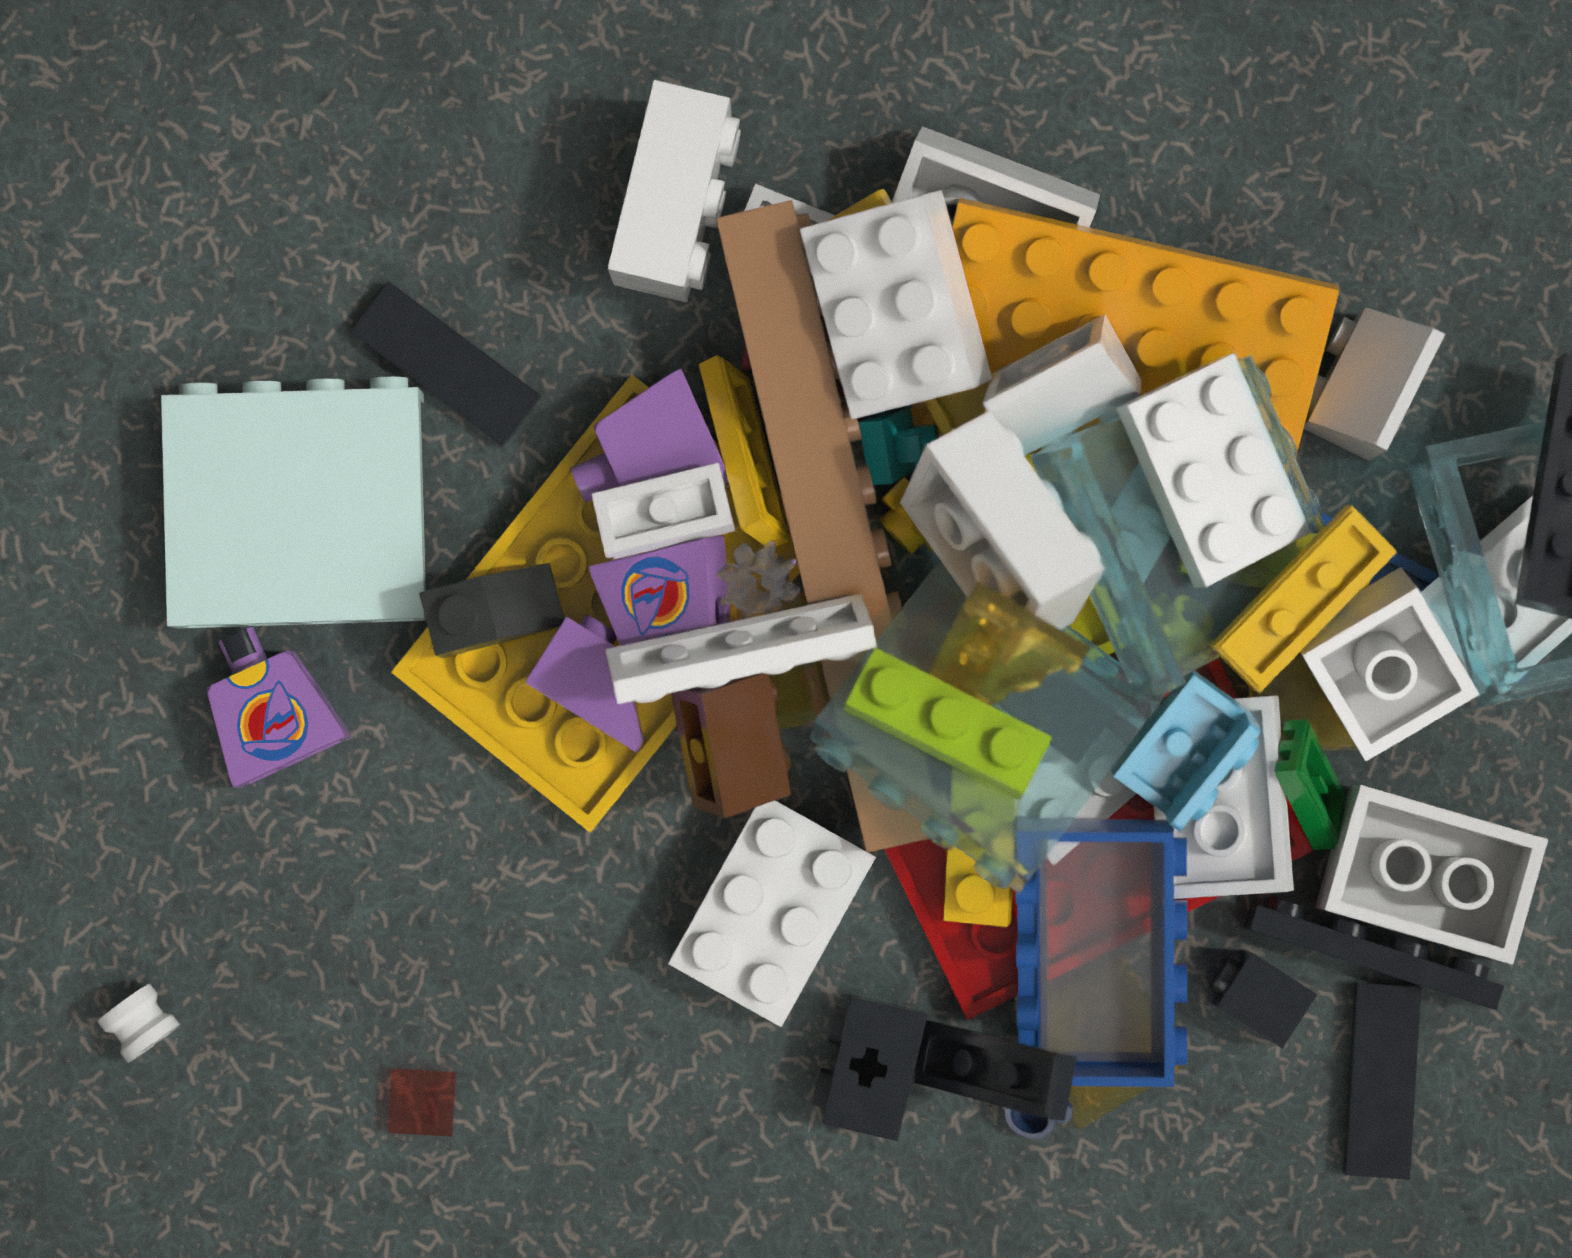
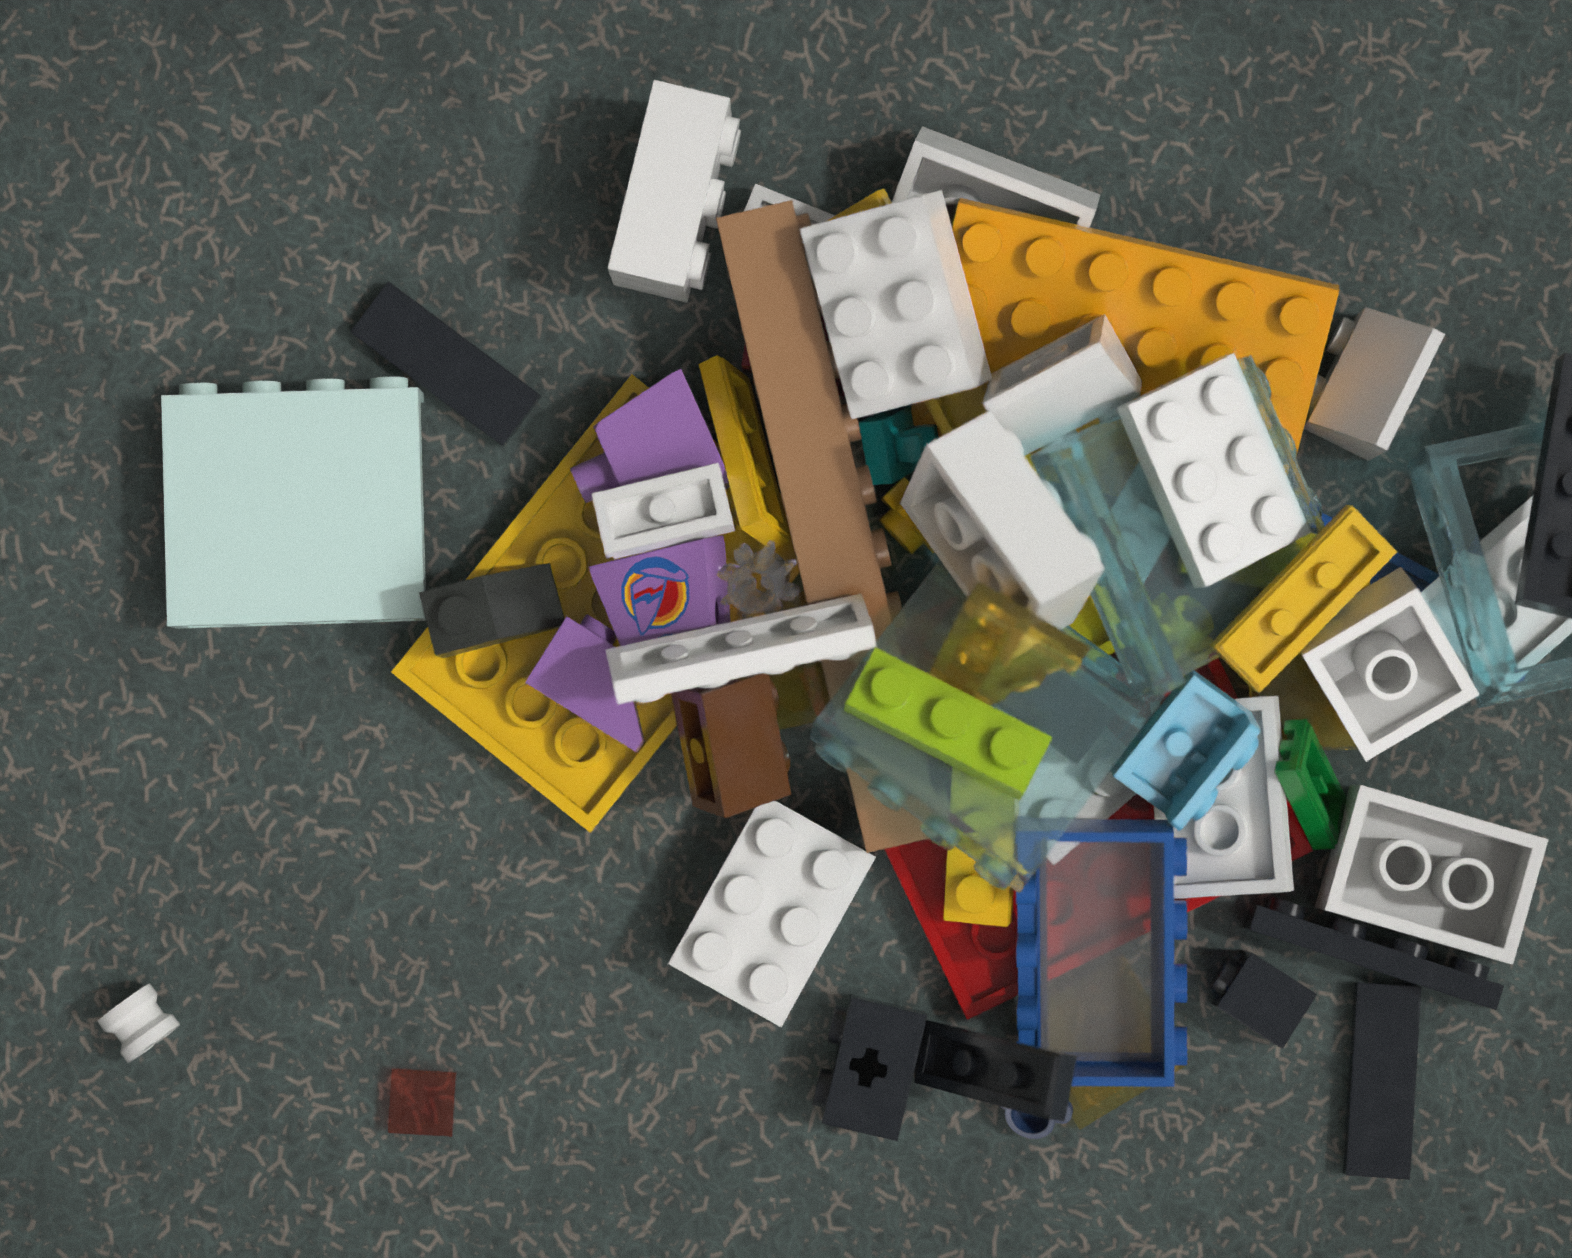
(269, 711): medium lavender torso -> none

